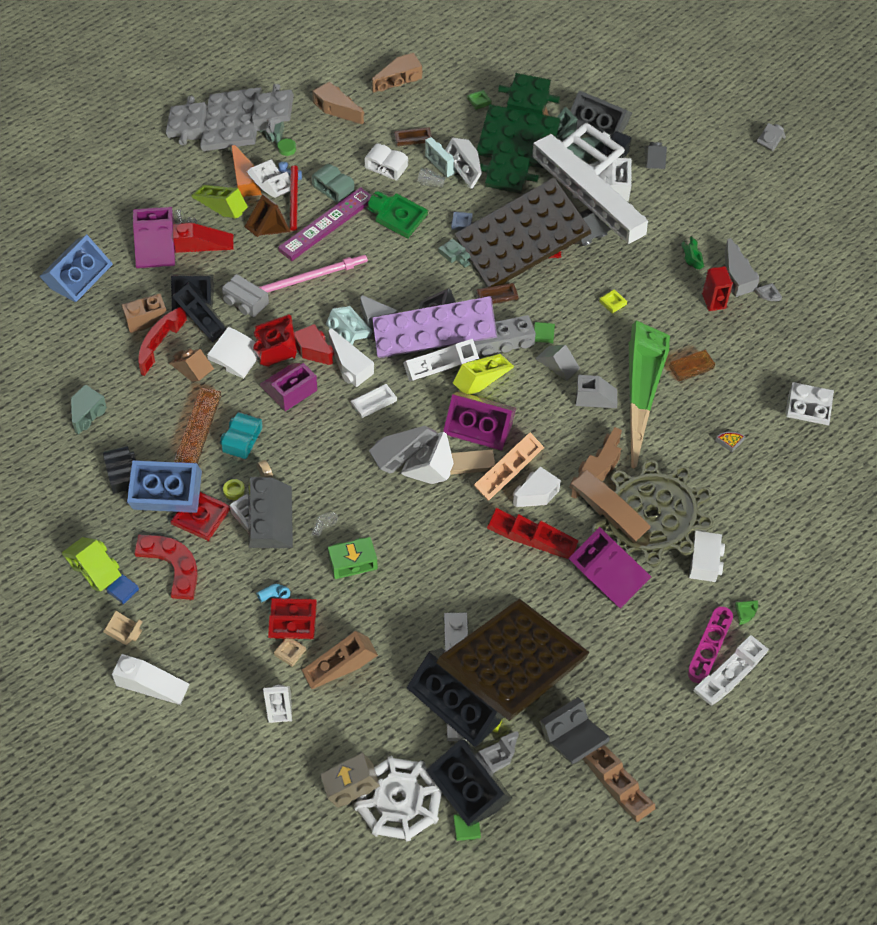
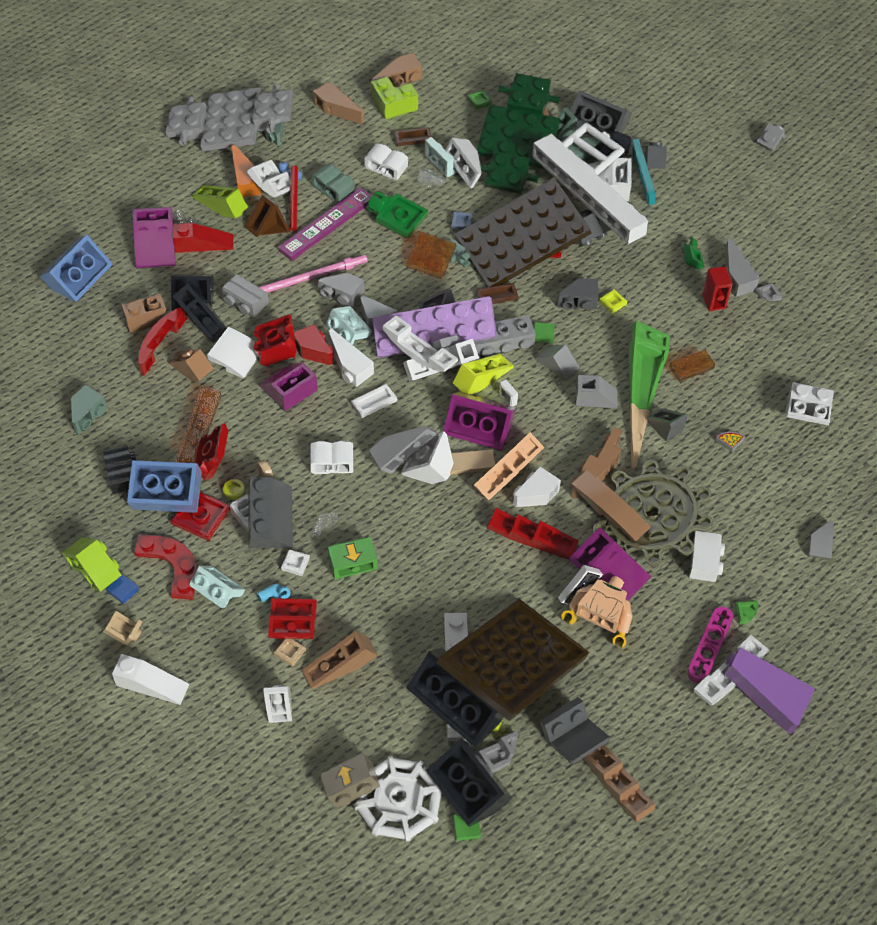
(211, 451): none -> red slope
(215, 585): none -> light aqua bracket
(241, 435): teal brick -> none
(286, 147): bright green tile -> none
(295, 562): none -> white tile
(331, 457): none -> white brick
(342, 287): none -> light grey slope
(393, 100): none -> lime brick
(416, 348): none -> white slope
(431, 255): none -> clear orange tile
(445, 342): none -> light grey tile
(508, 393): none -> white tile
(580, 294): none -> dark grey slope
(585, 576): none -> white tile
(604, 606): none -> light nougat torso
(643, 172): none -> teal tile
(667, 423): none -> dark grey slope
(770, 688): none -> medium lavender slope
(822, 541): none -> light grey slope

